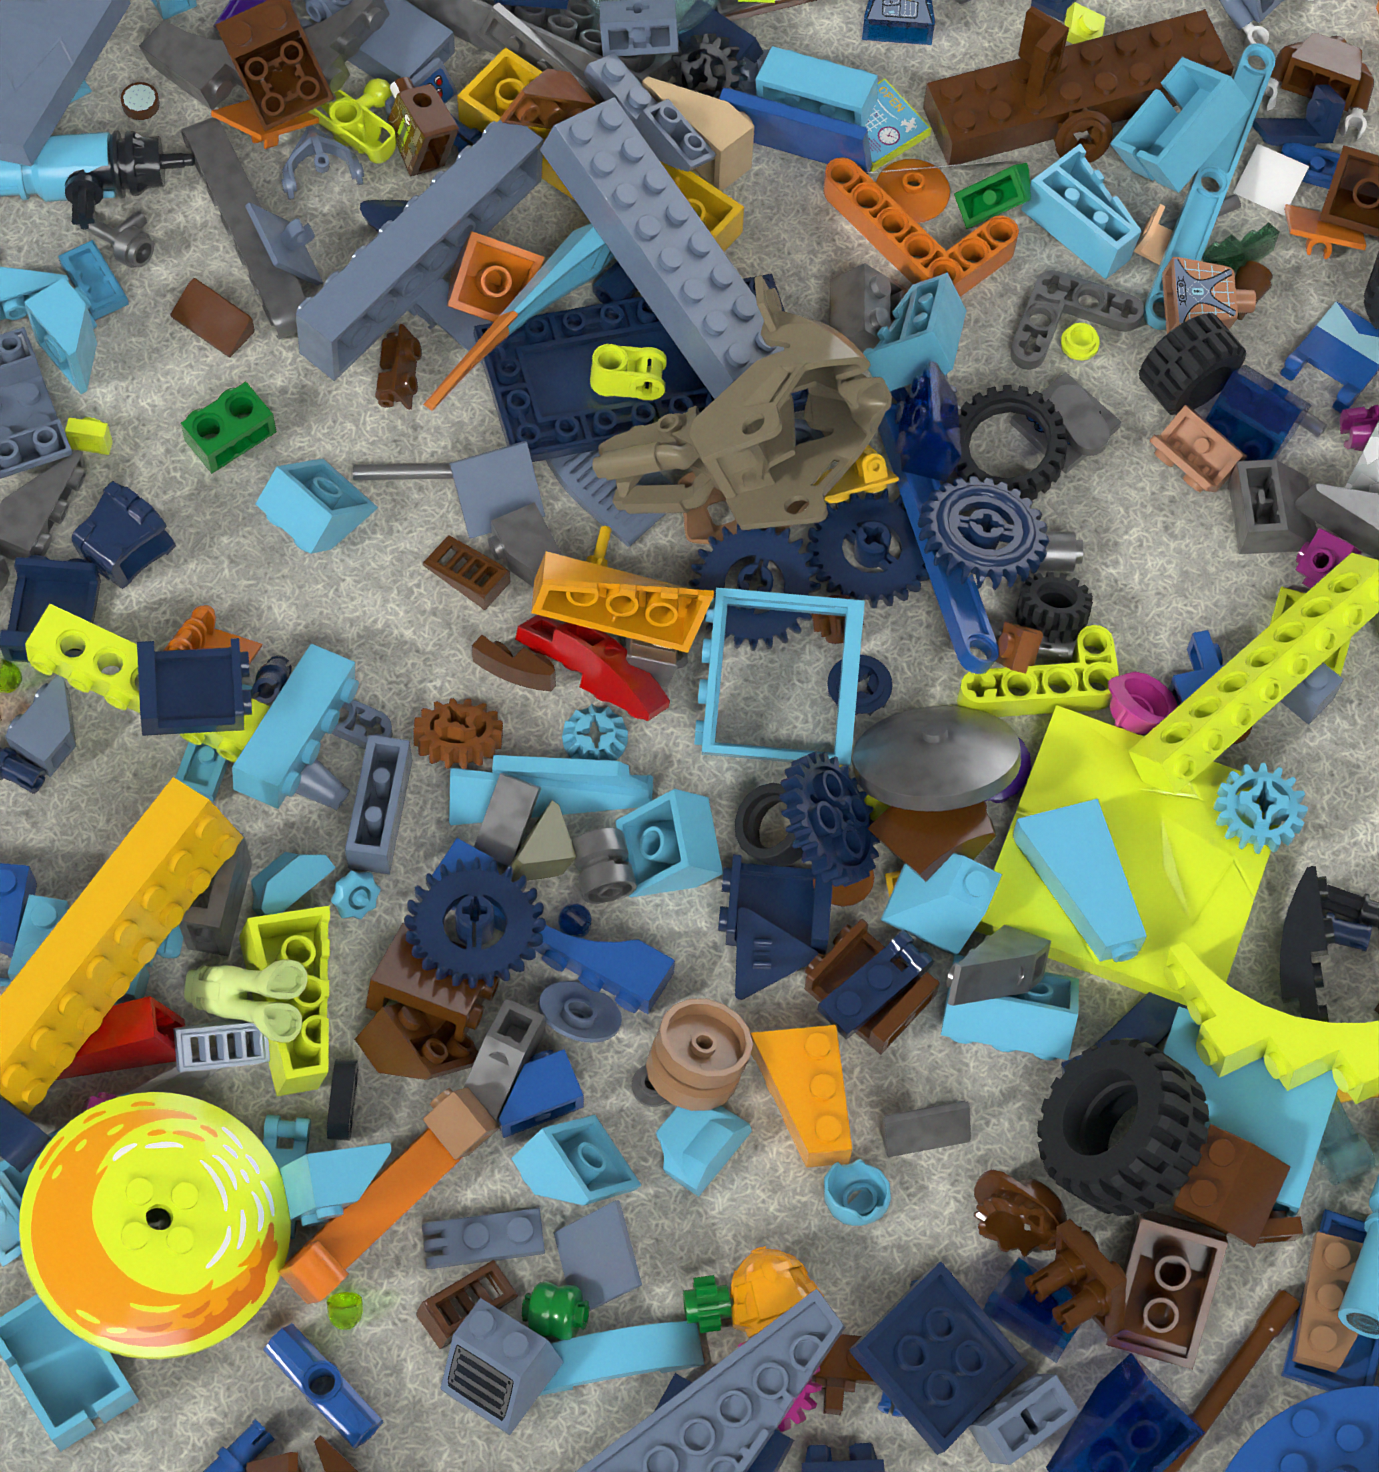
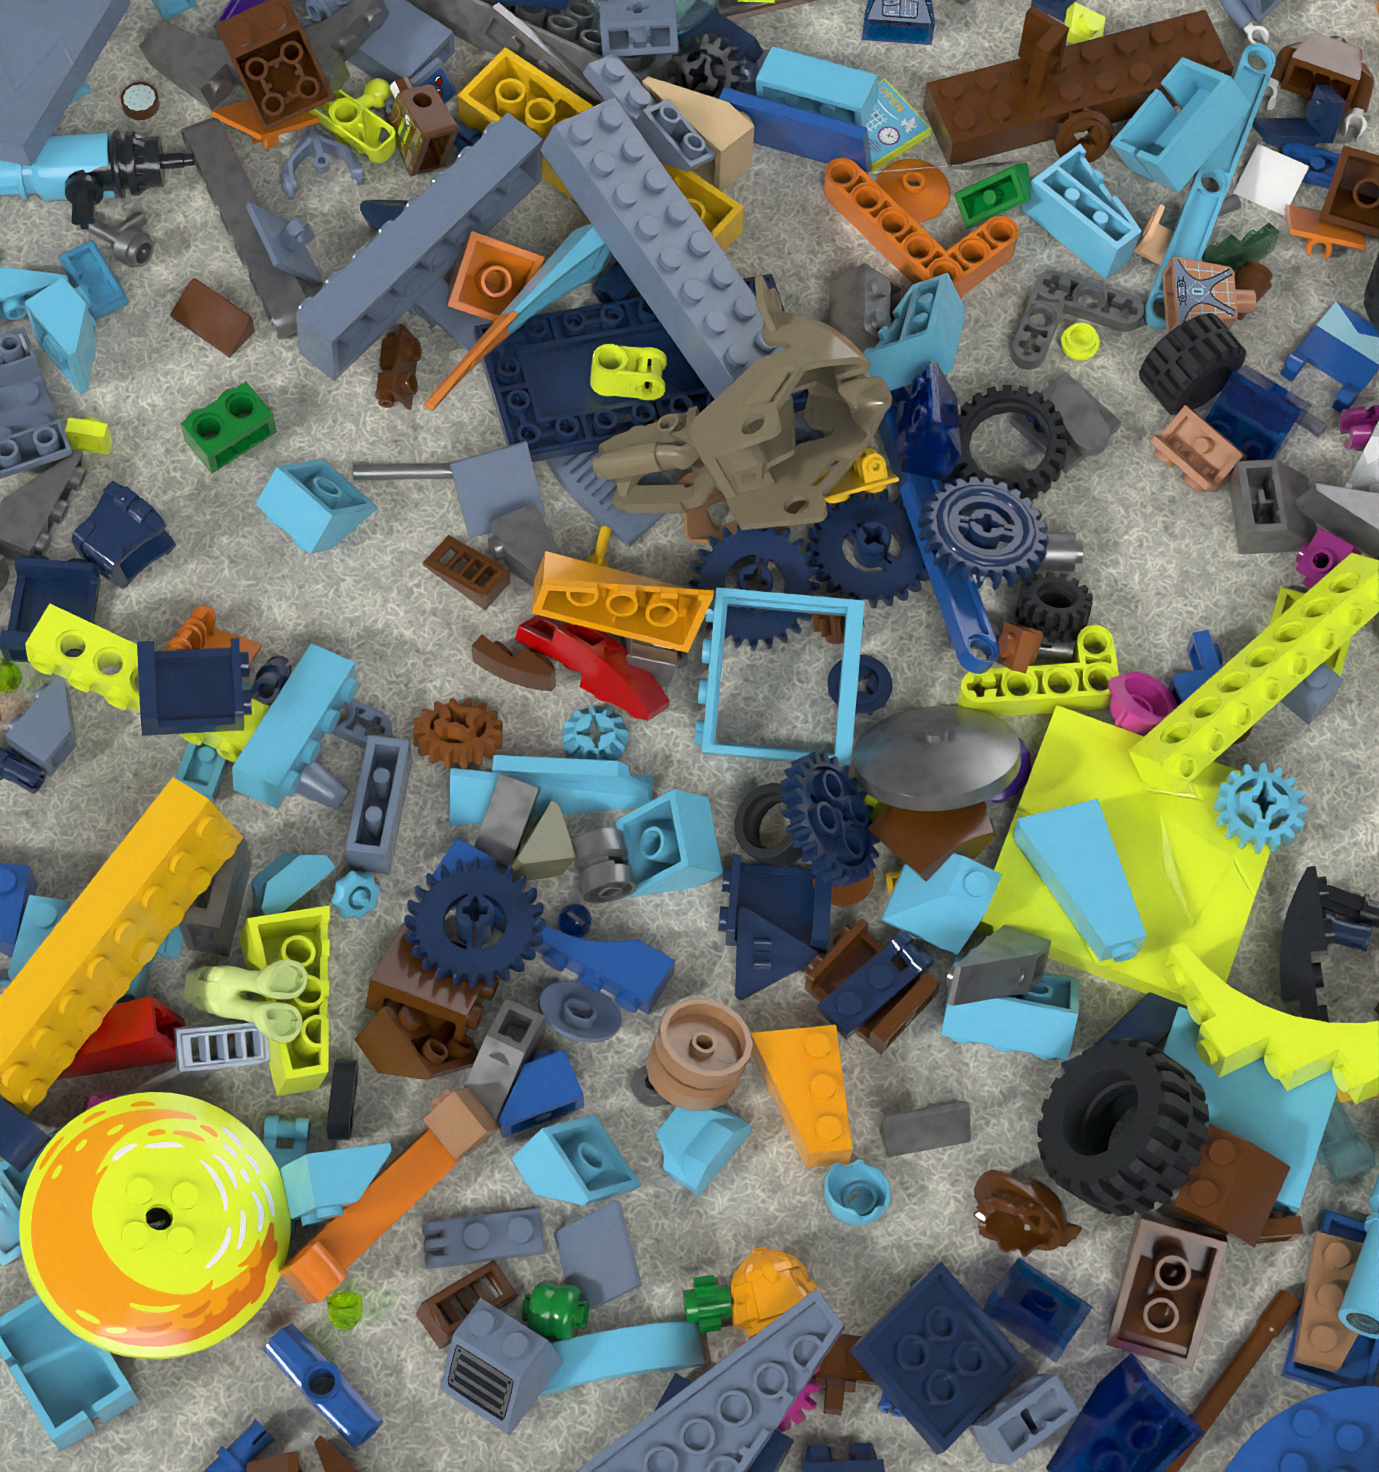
(548, 101): dark orange slope -> none
(1089, 1277): reddish brown plate -> none

